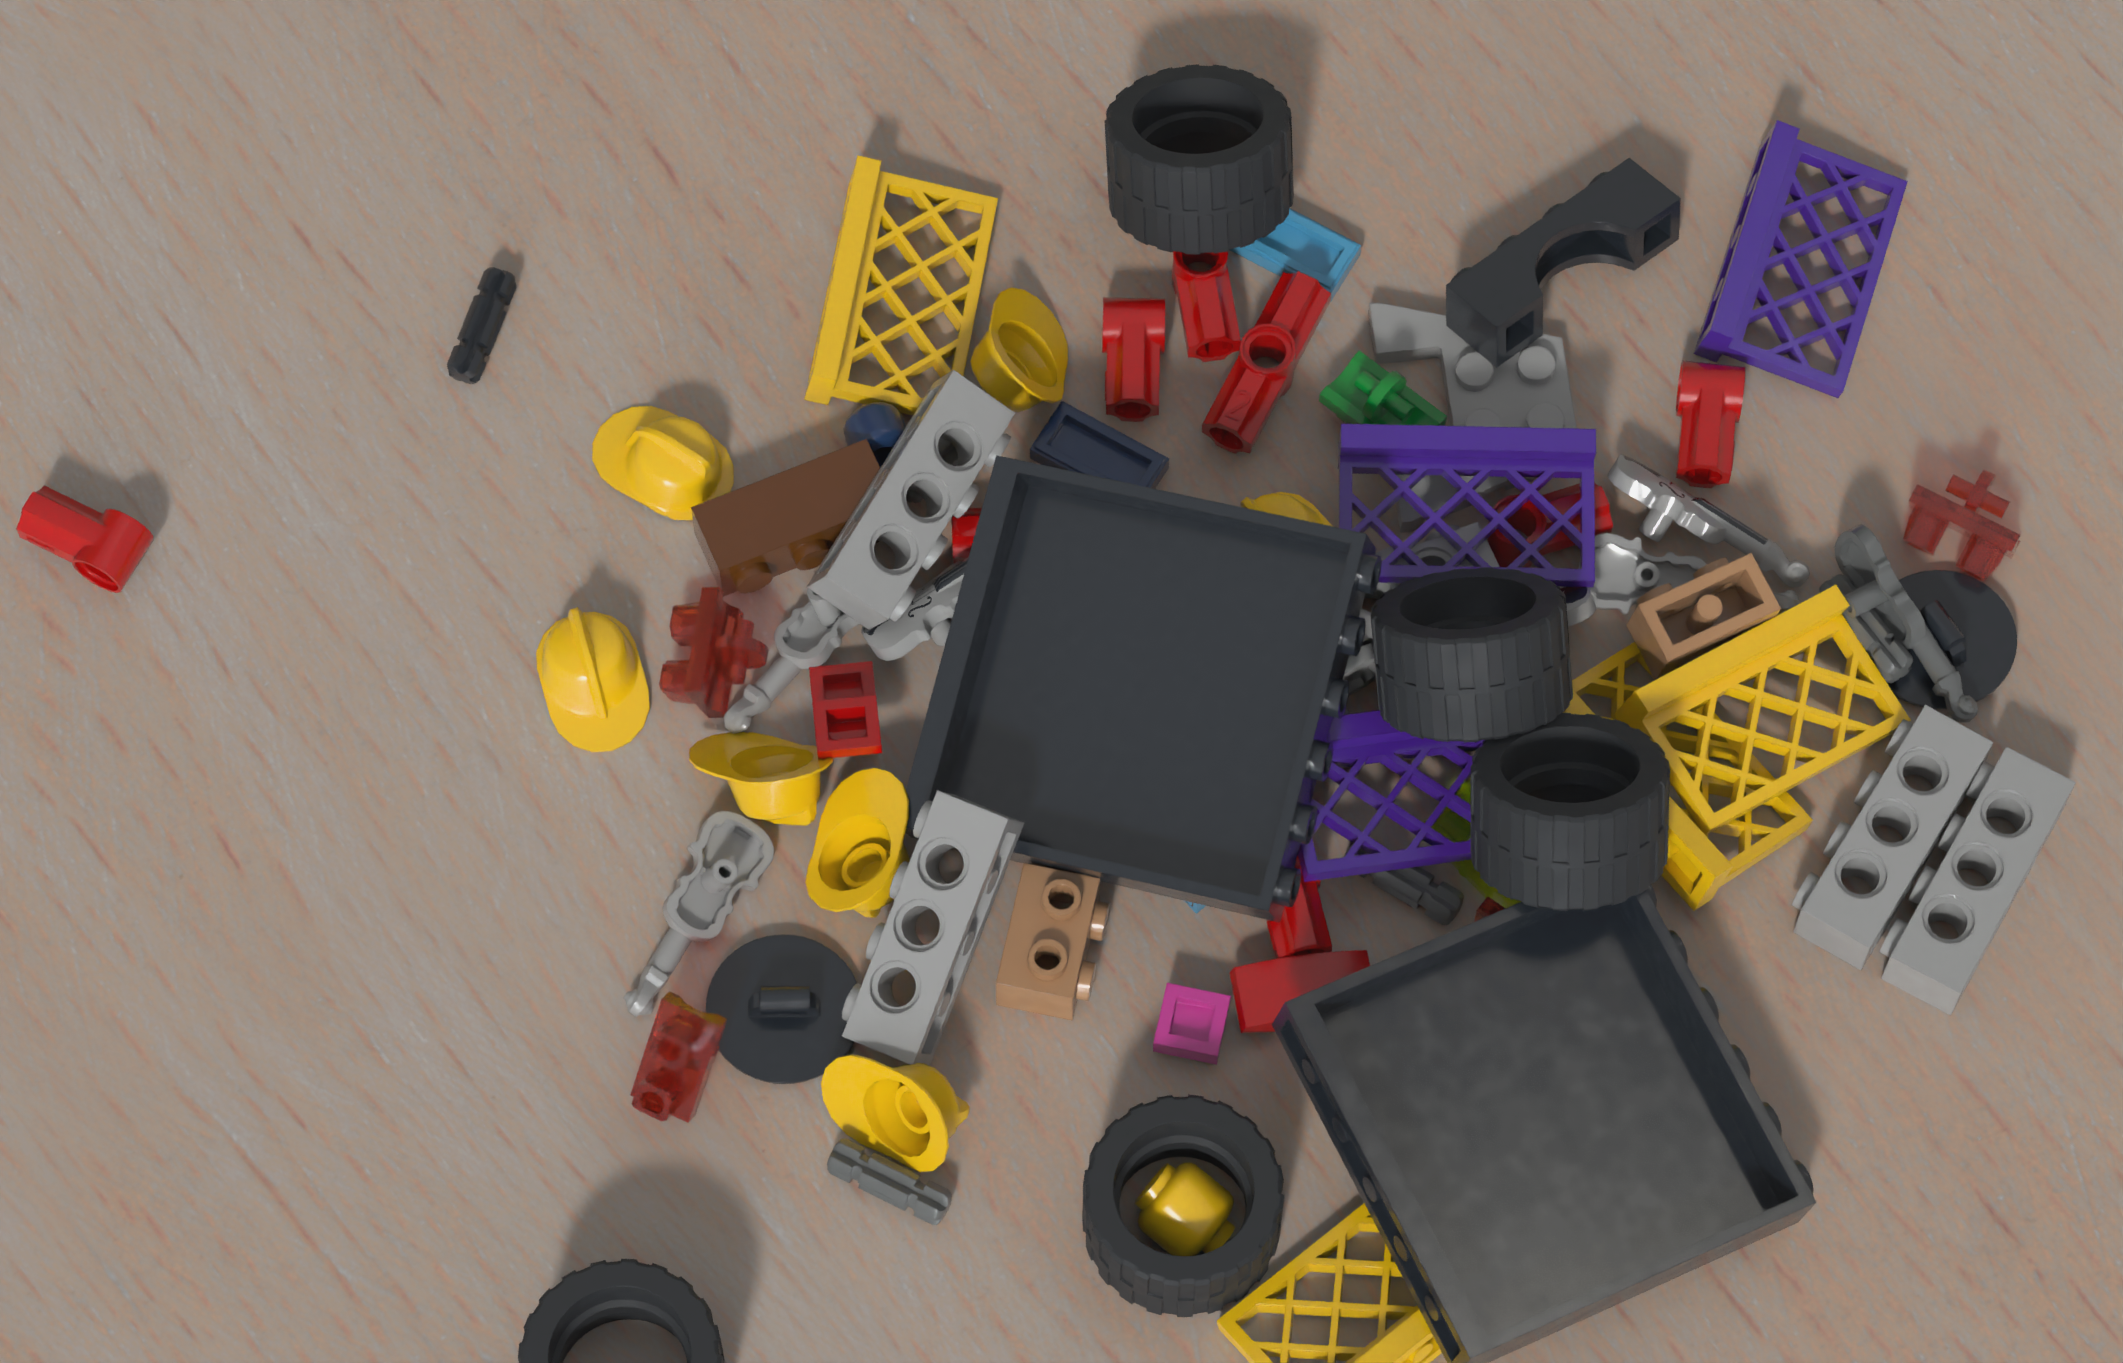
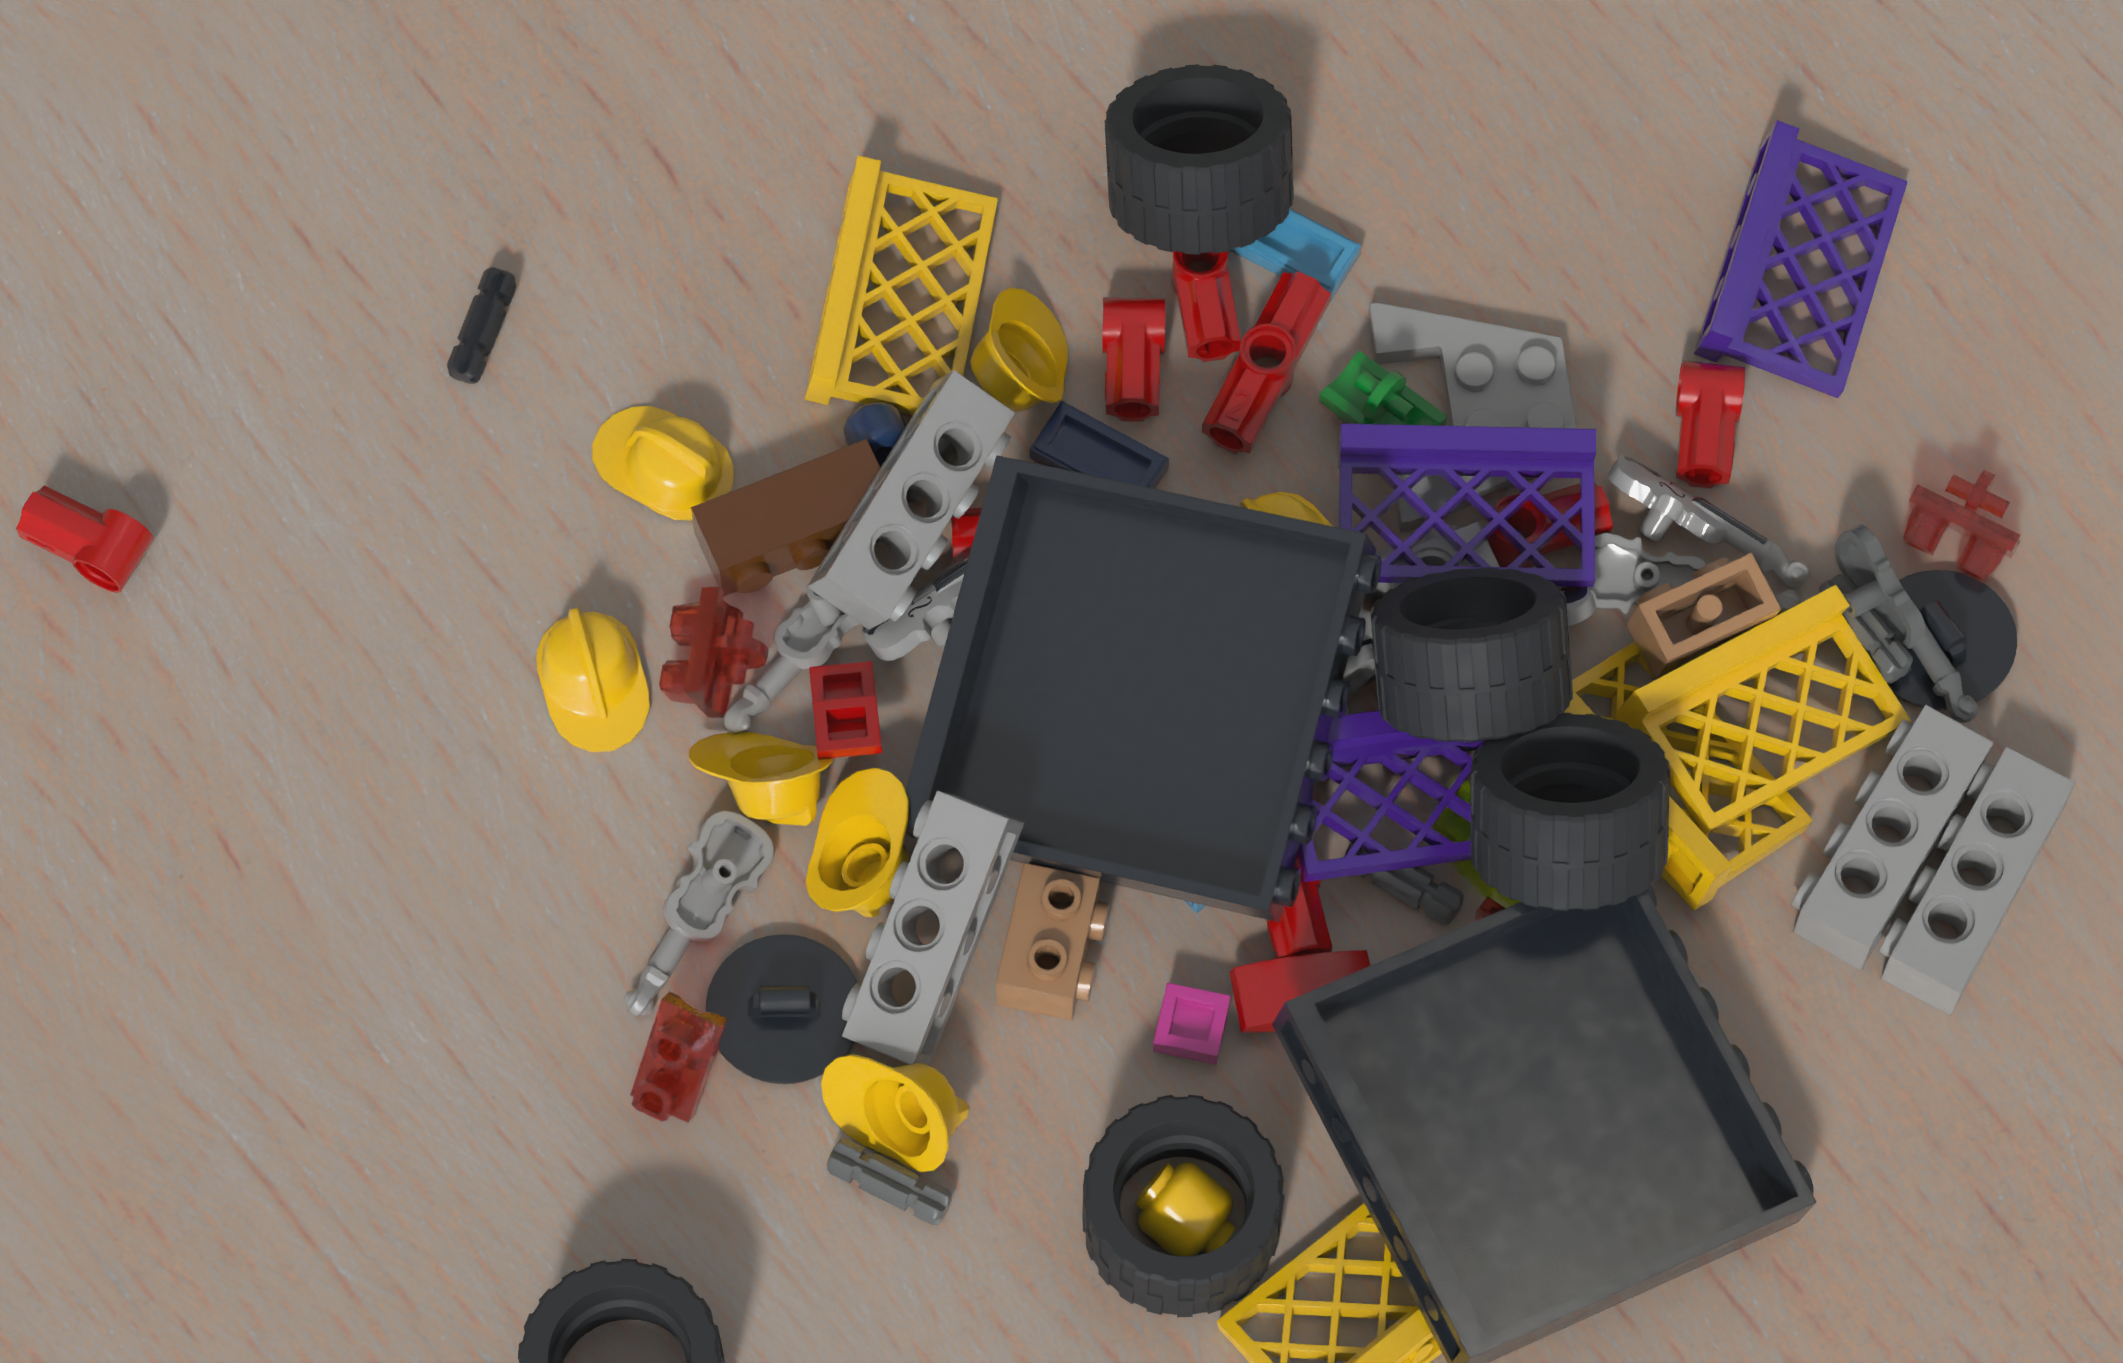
(1615, 220): black arch -> none

